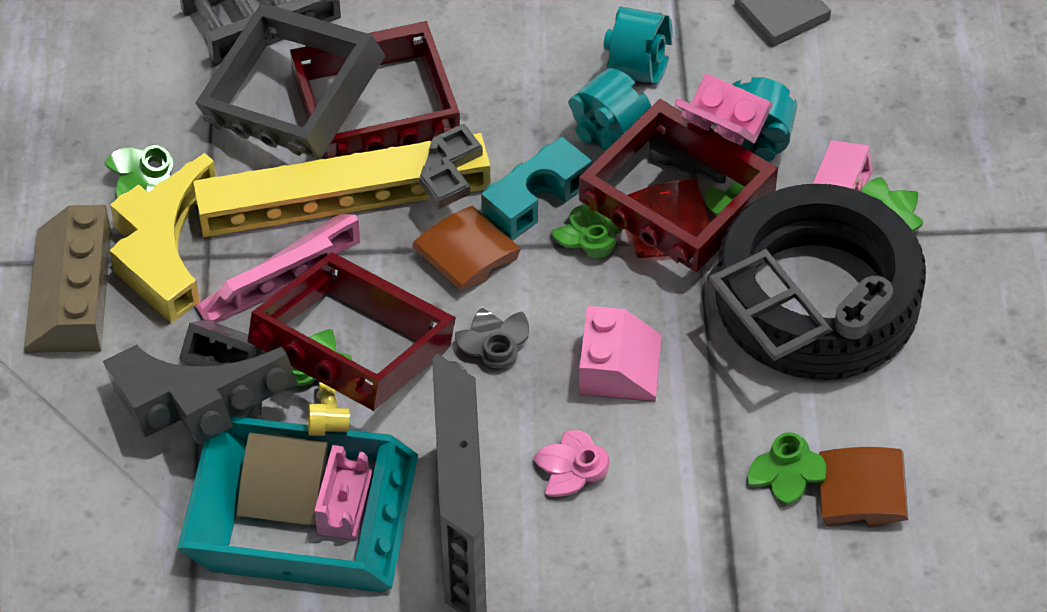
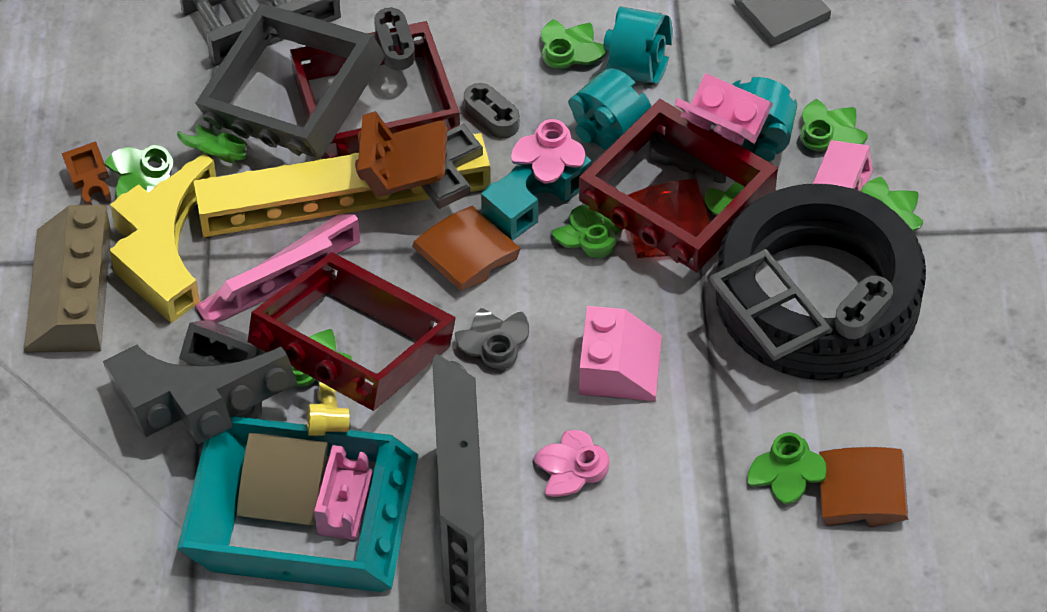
(87, 171): none -> dark orange plate
(223, 145): none -> bright green plate
(400, 159): none -> dark orange bracket
(401, 37): none -> dark grey beam
(487, 113): none -> dark grey beam
(549, 151): none -> bright pink plate
(570, 45): none -> bright green plate
(825, 125): none -> bright green plate

